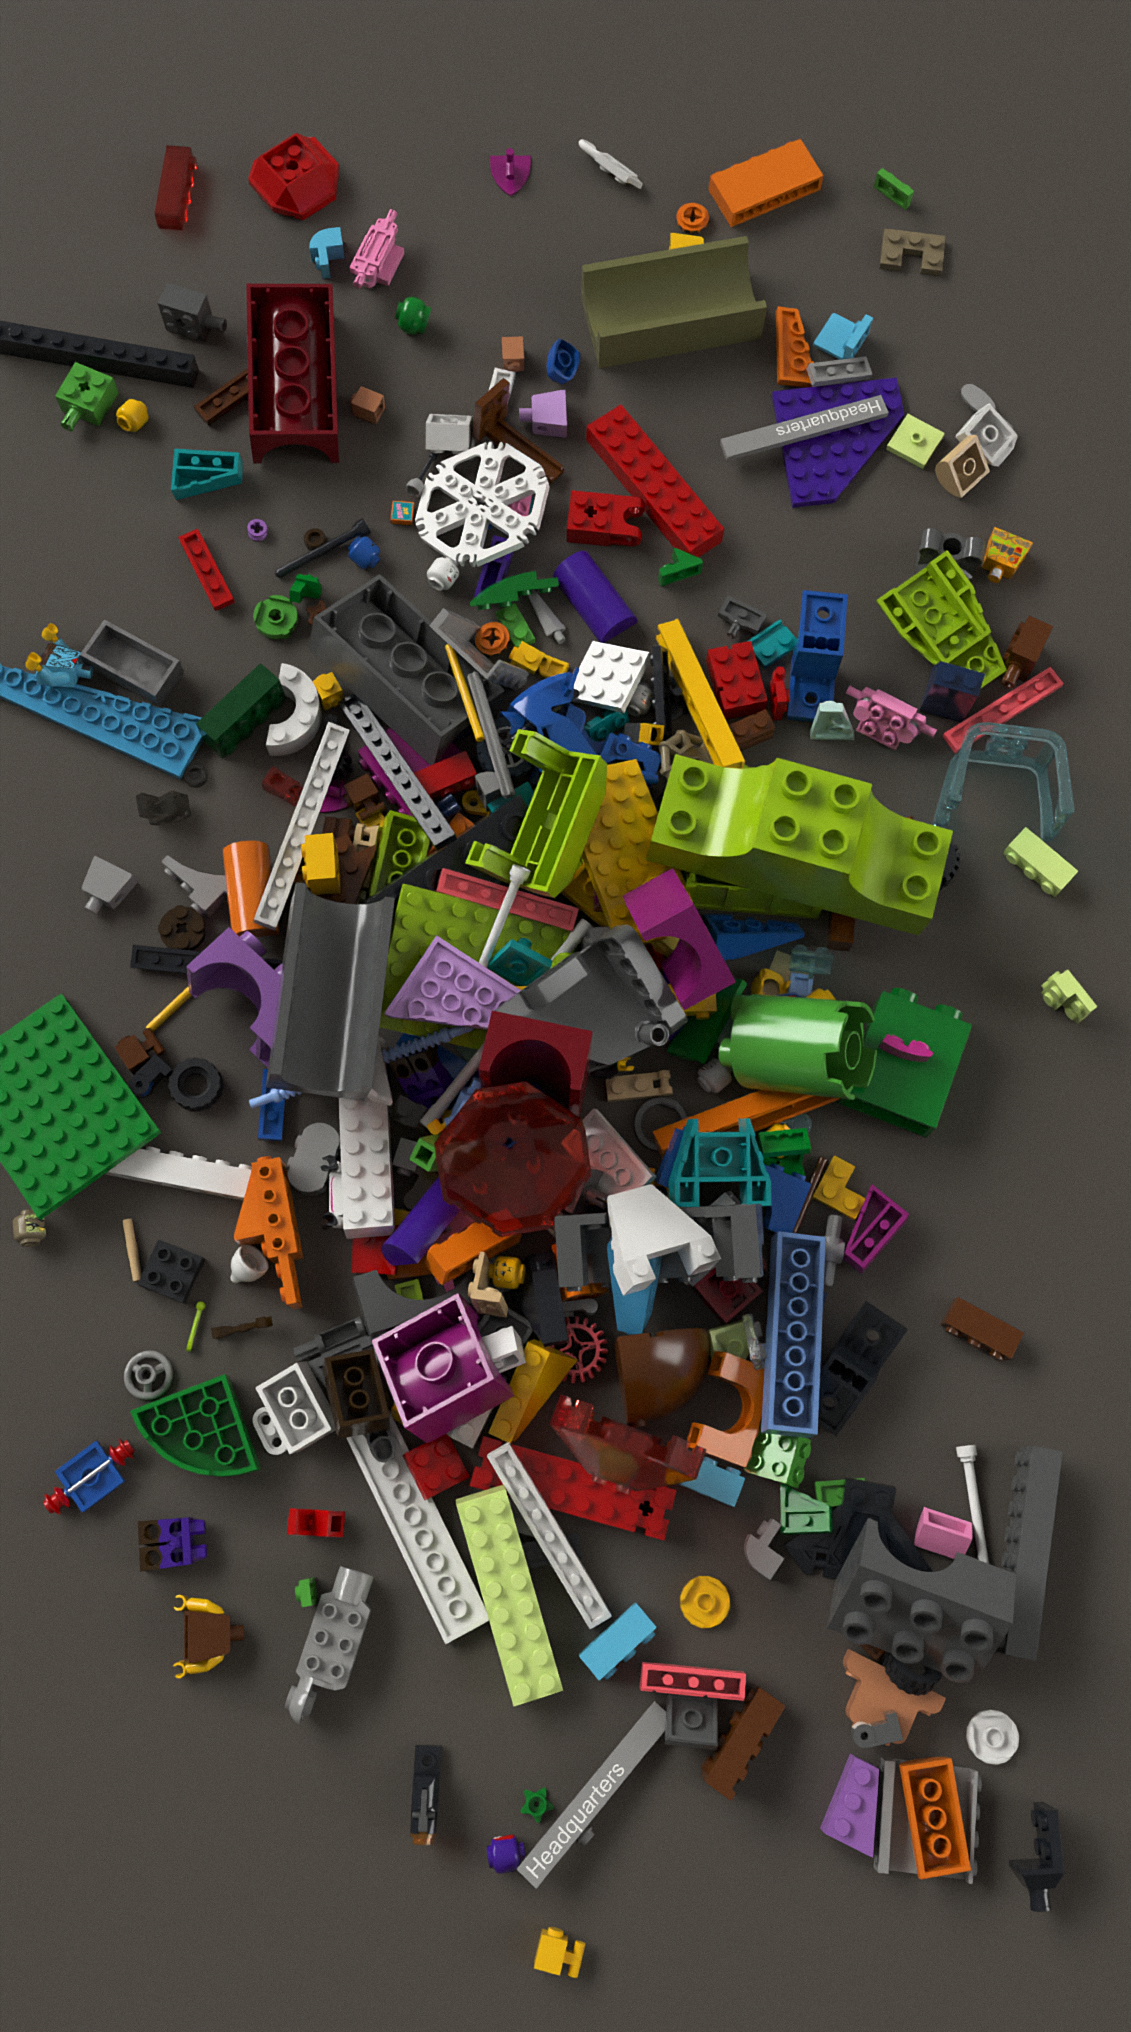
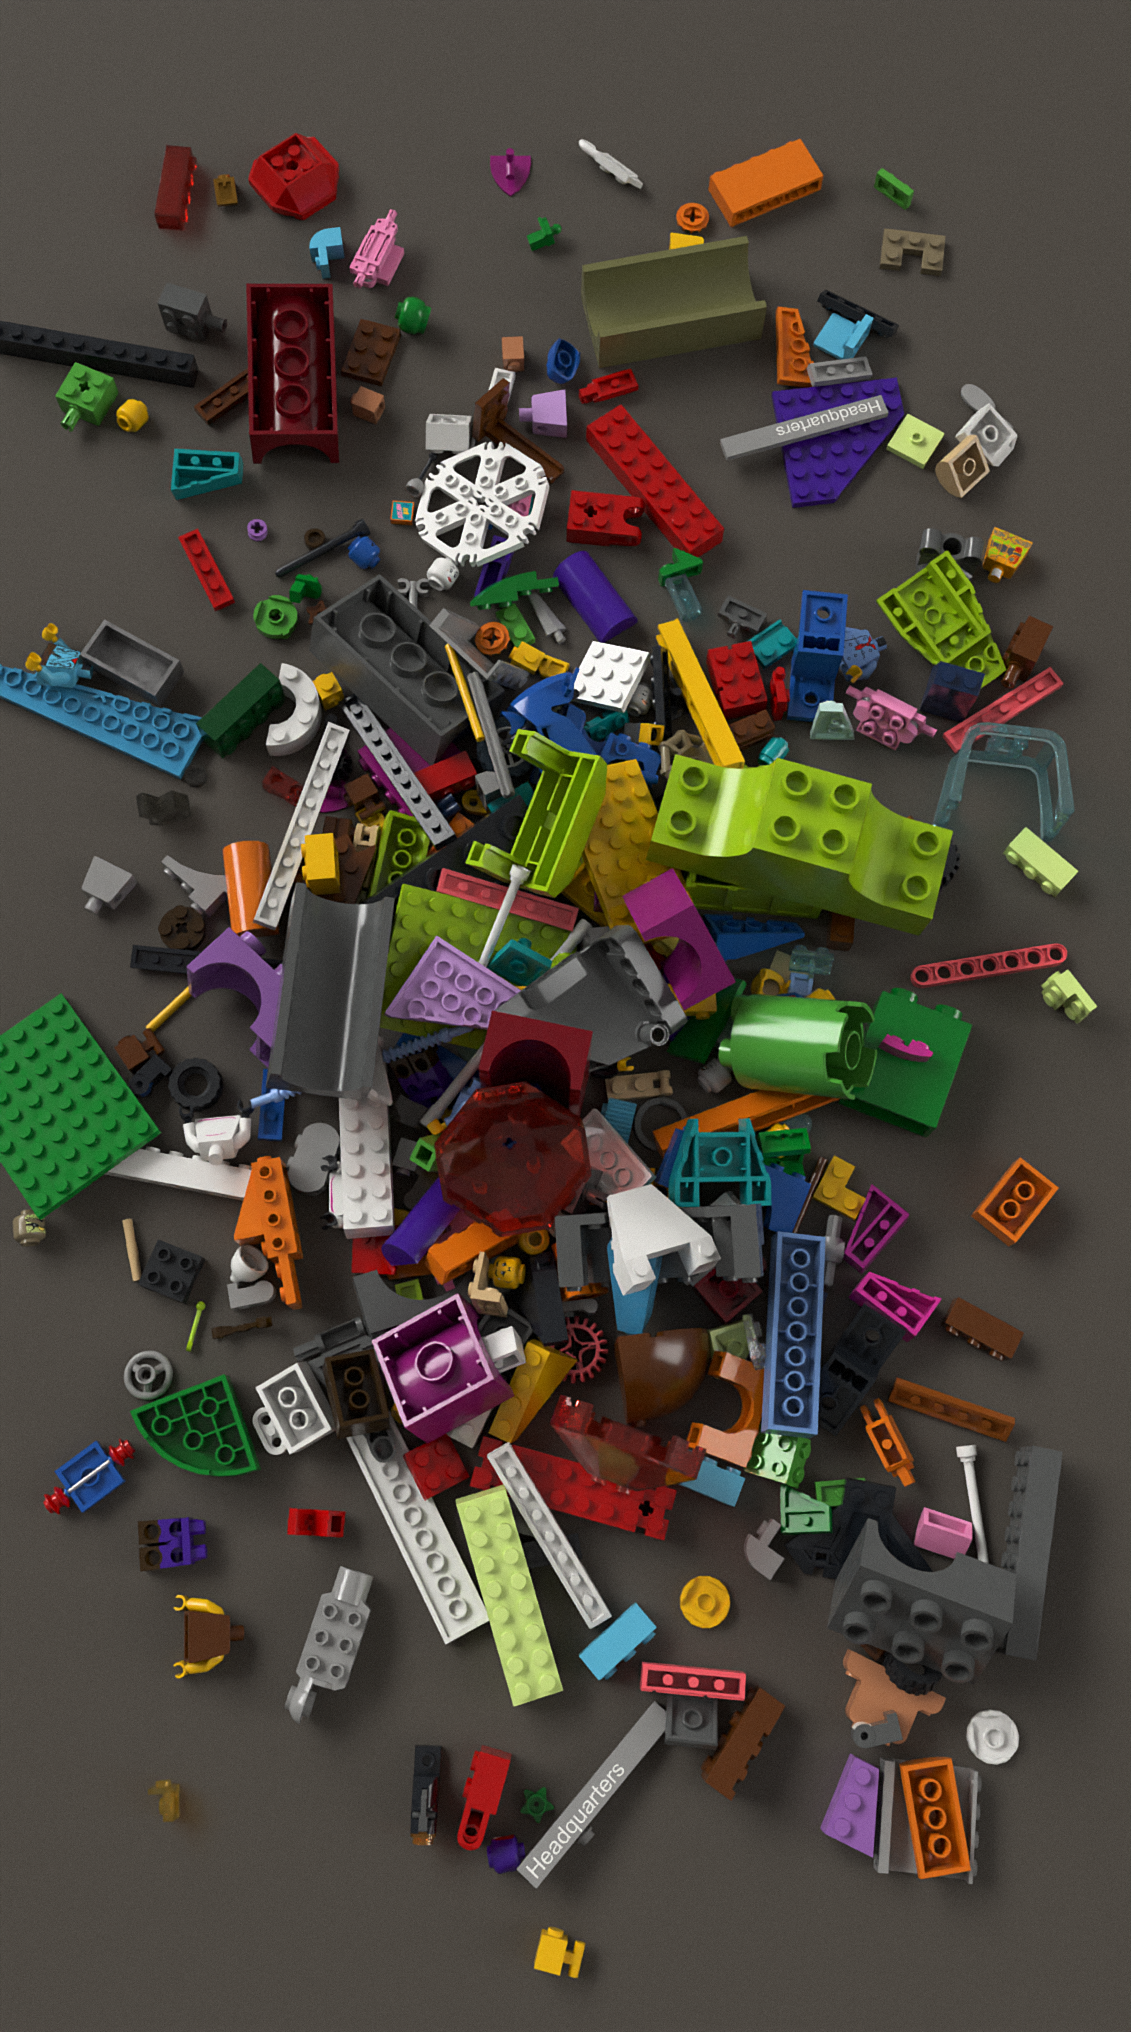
(170, 1802): none -> clear yellow bracket
(218, 1136): none -> white torso
(225, 190): none -> pearl gold bracket
(259, 1294): none -> light grey leg
(306, 1592): bright green plate -> none
(371, 352): none -> reddish brown plate
(413, 589): none -> light grey bar
(482, 1793): none -> red brick
(534, 1242): none -> yellow head
(544, 236): none -> green piece
(609, 387): none -> red hinge
(620, 1116): none -> medium azure brick
(683, 597): none -> clear light blue brick
(773, 749): none -> teal brick
(850, 310): none -> black plate
(860, 654): none -> medium blue torso
(889, 1443): none -> orange hinge
(899, 1302): none -> dark pink wedge
(951, 1409): none -> dark orange plate
(998, 959): none -> coral beam
(1014, 1202): none -> orange brick
(1044, 1872): black plate -> none

